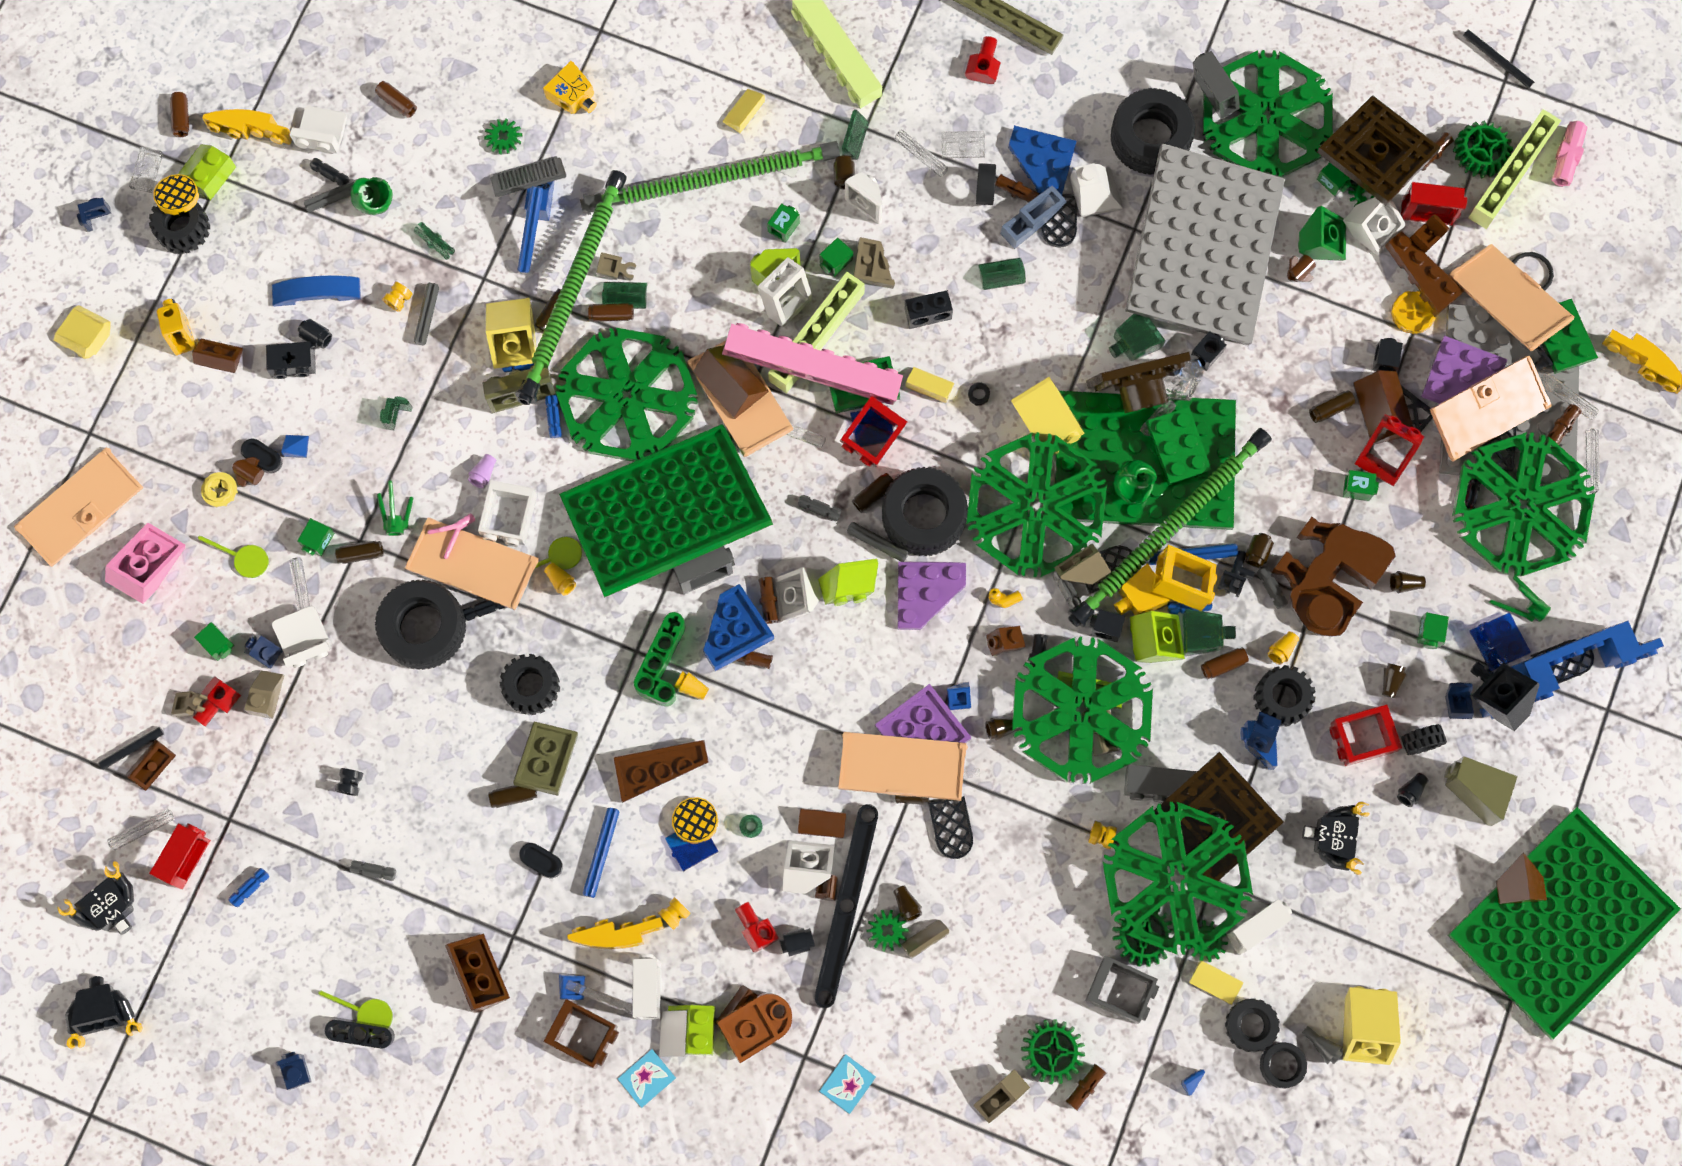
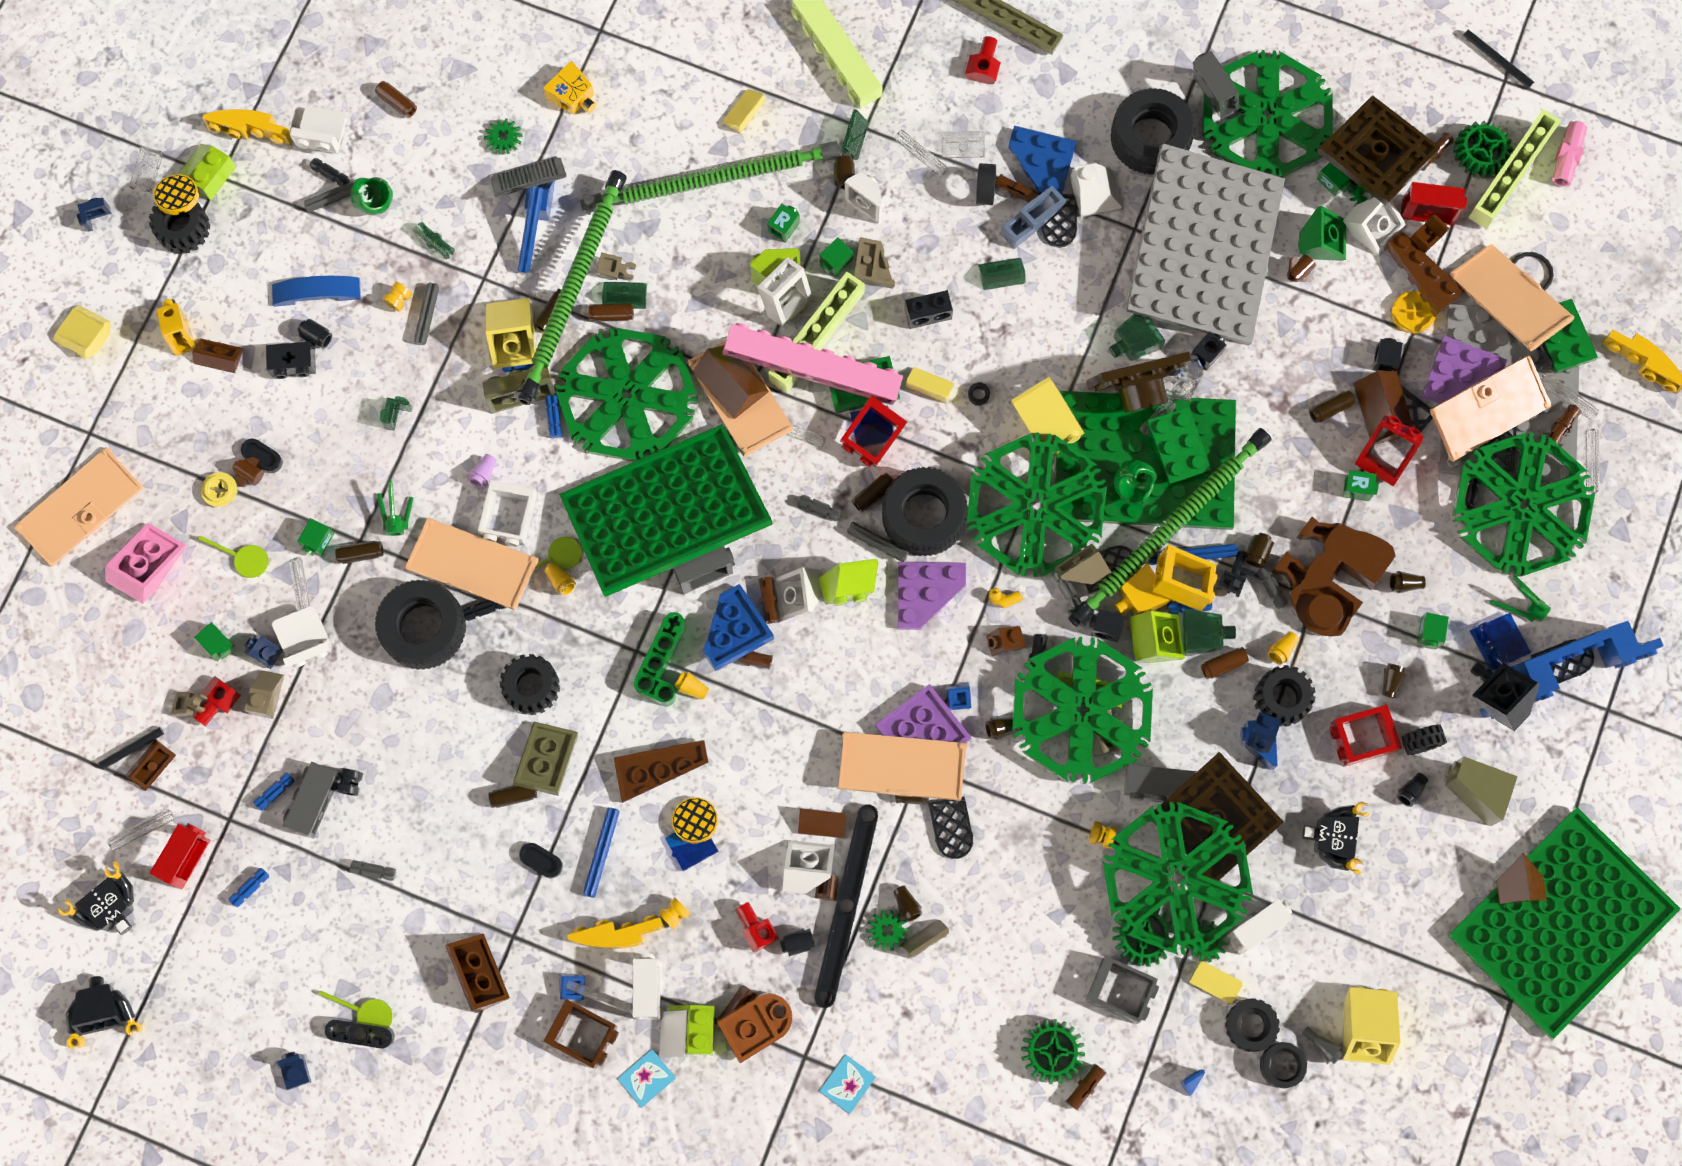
(179, 114): reddish brown piece -> none
(274, 791): none -> blue axle
(295, 446): blue slope -> none
(311, 799): none -> dark grey brick
(462, 523): bright pink plant -> none
(750, 819): clear green plate -> none
(1001, 1096): dark tan slope -> none
(1459, 701): dark blue bracket -> none

